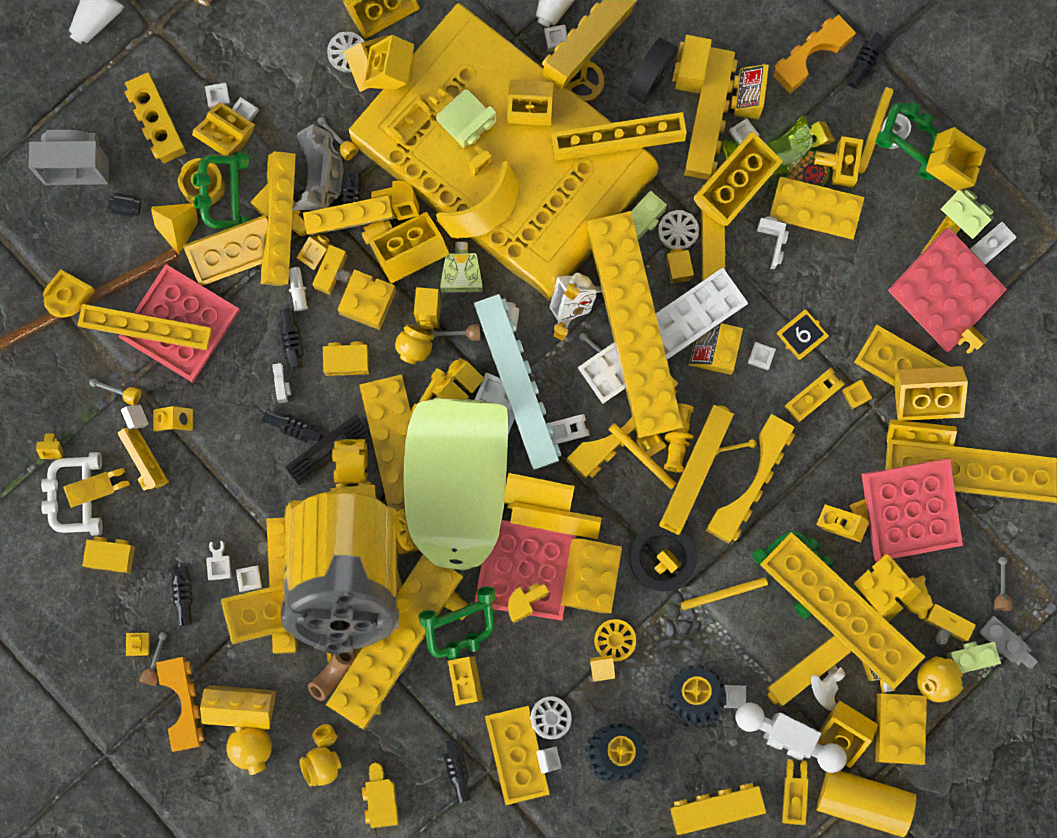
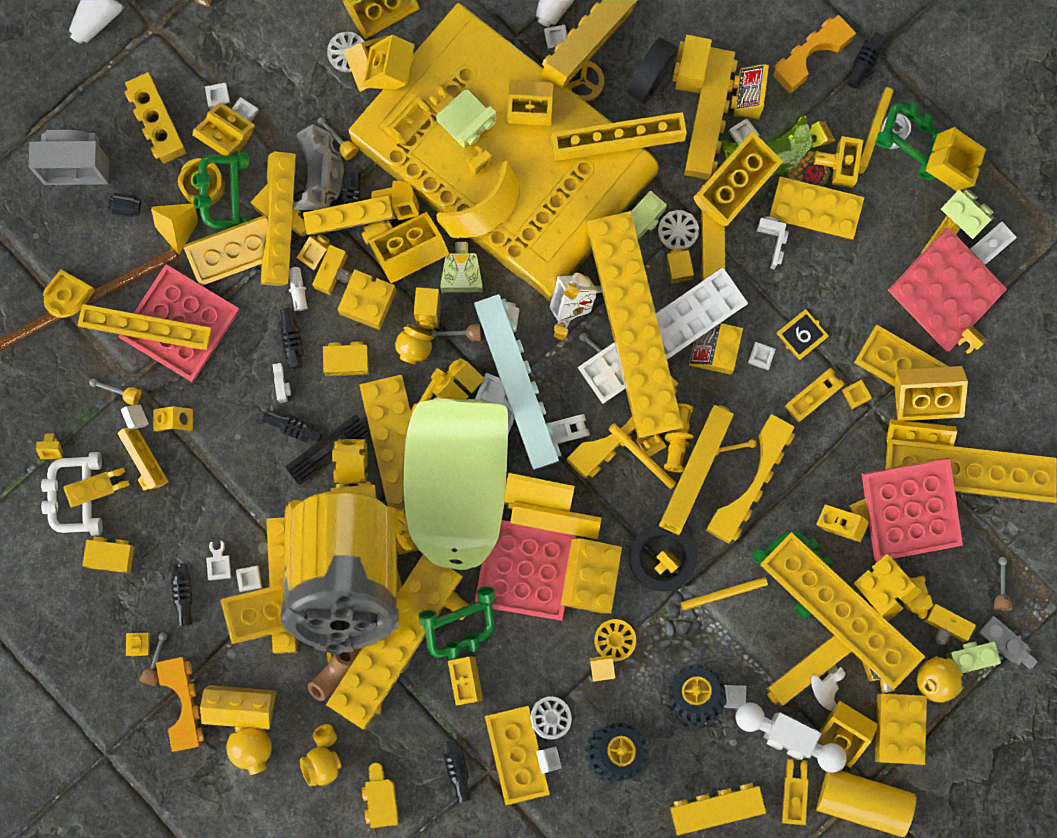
(519, 604): yellow brick -> none

